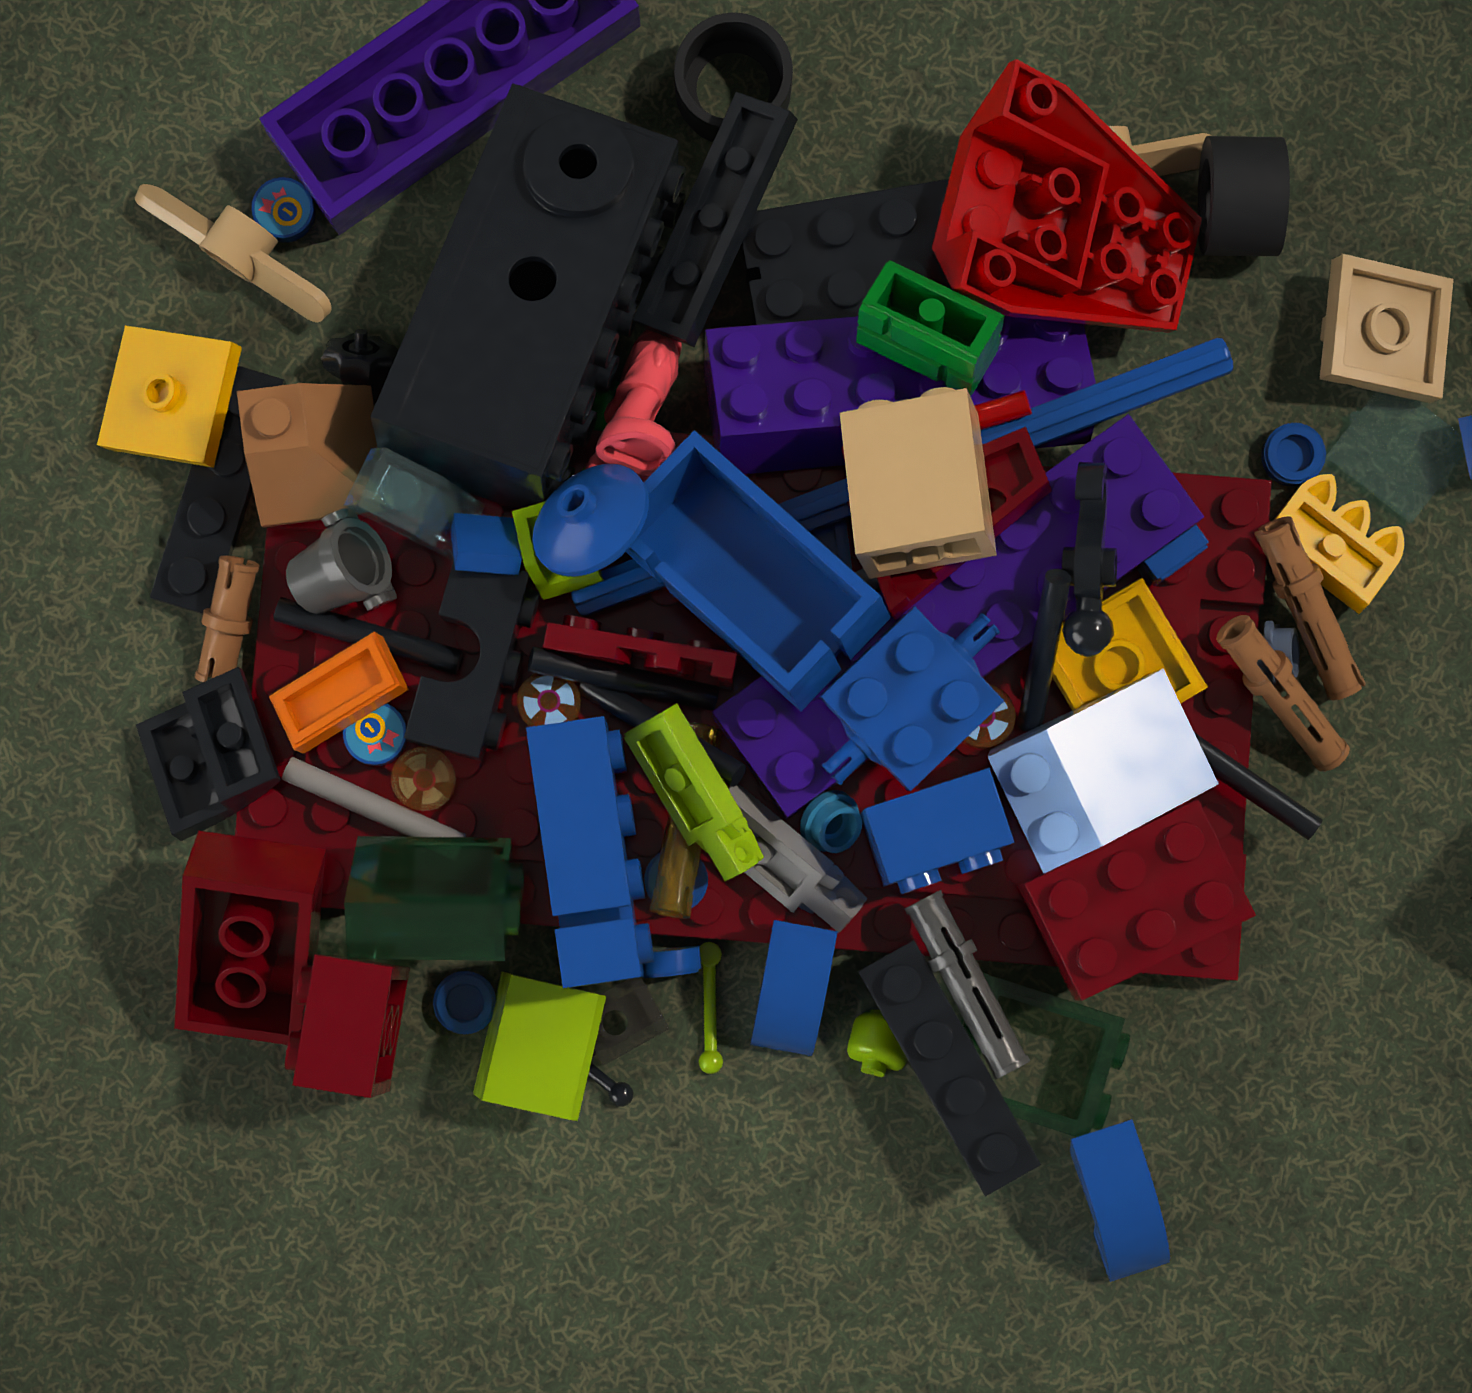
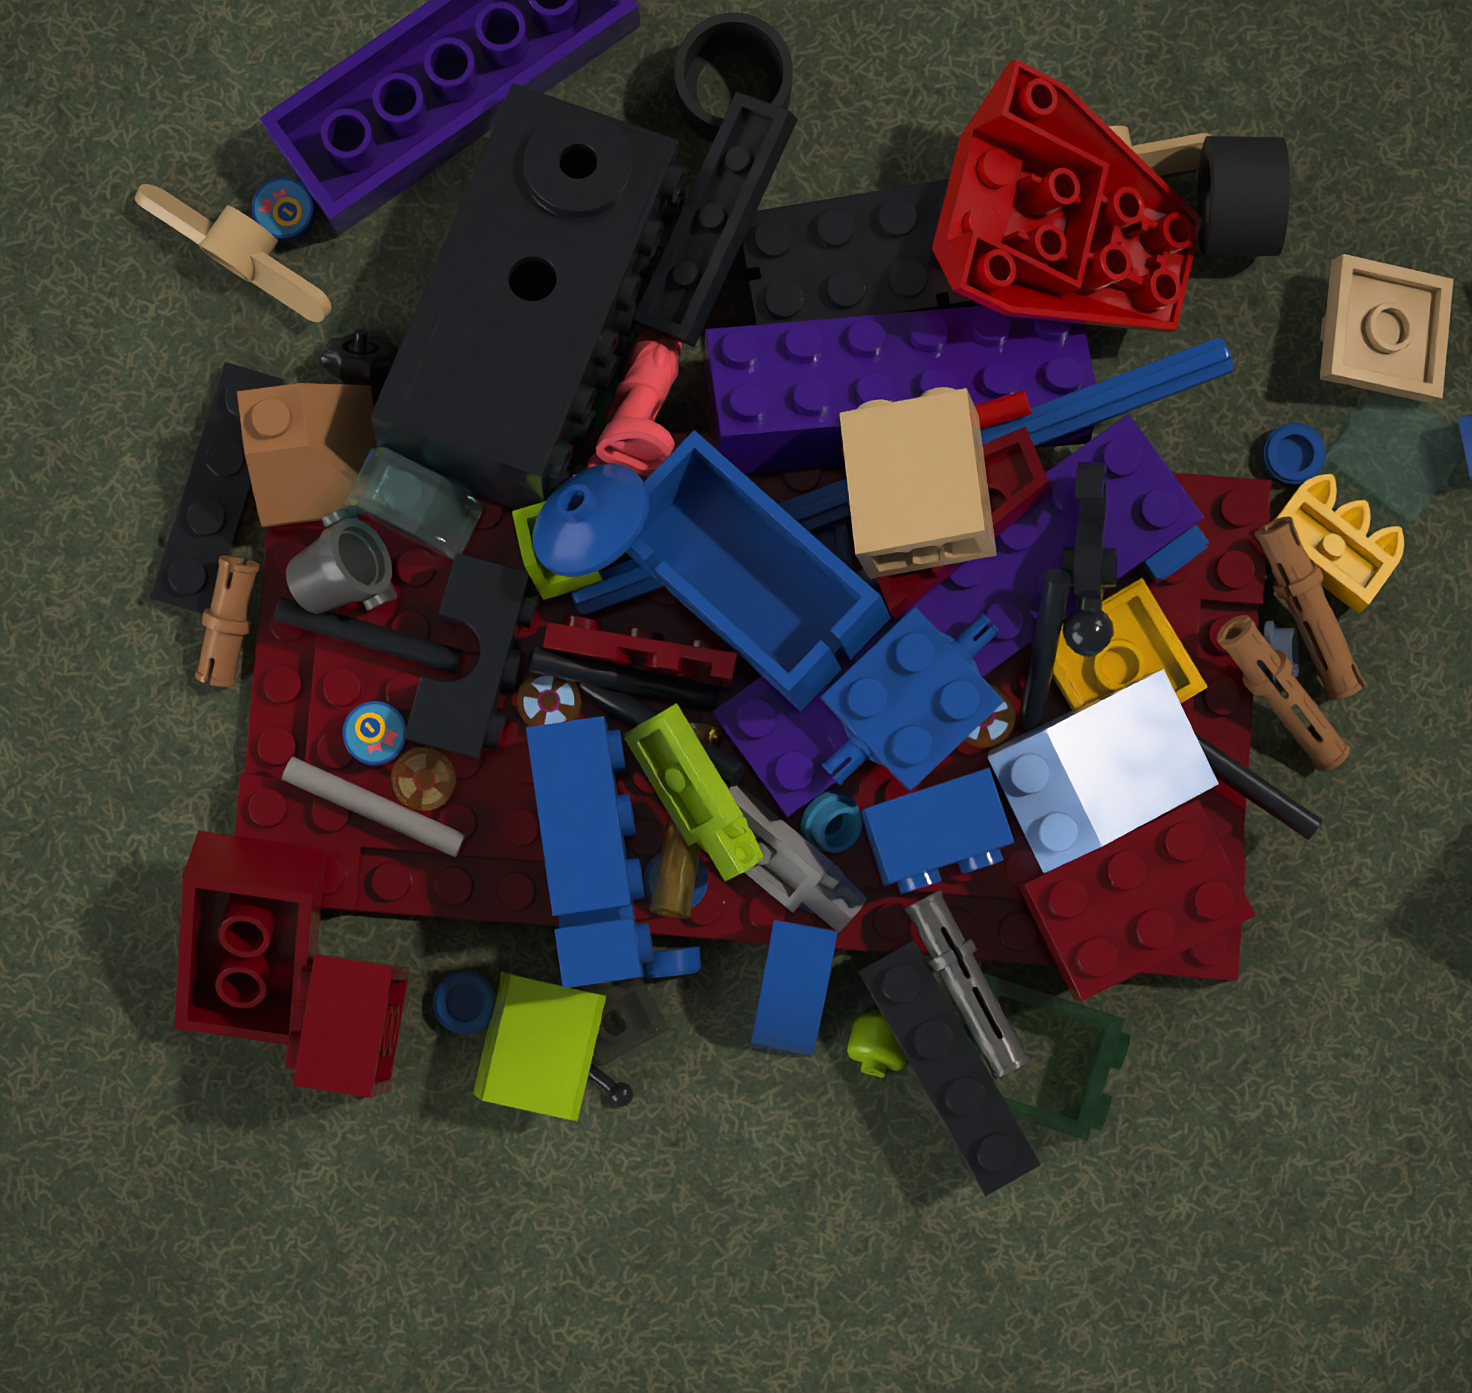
(169, 396): yellow plate -> none
(208, 754): black slope -> none
(338, 692): orange tile -> none
(432, 898): clear green window -> none
(485, 544): blue tile -> none
(710, 1060): lime hinge -> none
(929, 327): green brick -> none
(1121, 1200): blue brick -> none

